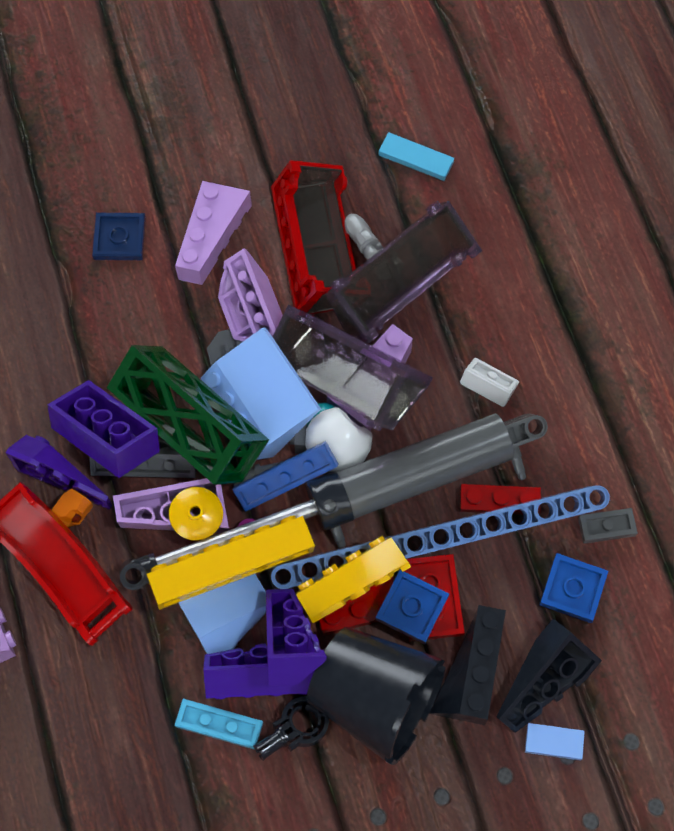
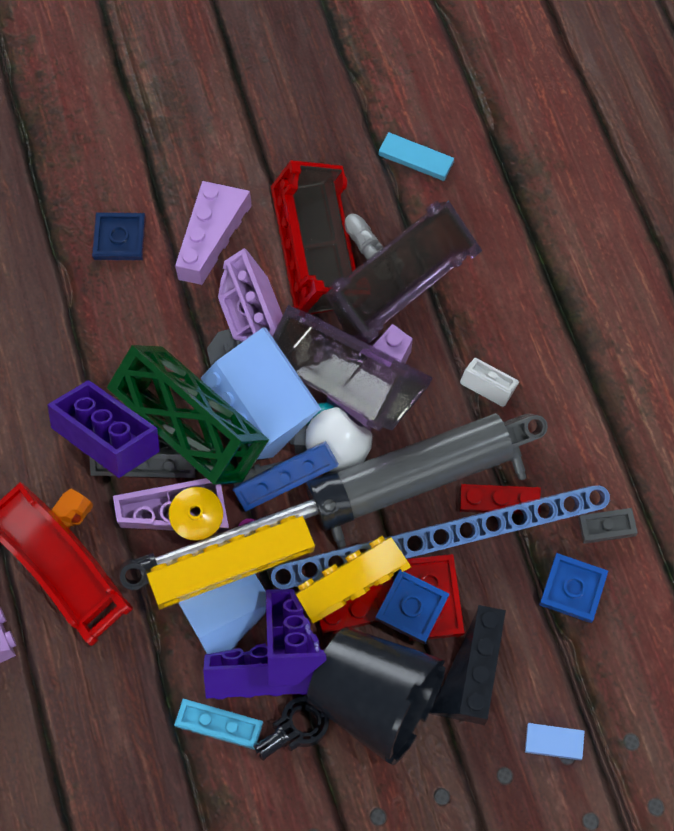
(41, 461): dark purple wedge -> none
(550, 669): black wedge -> none

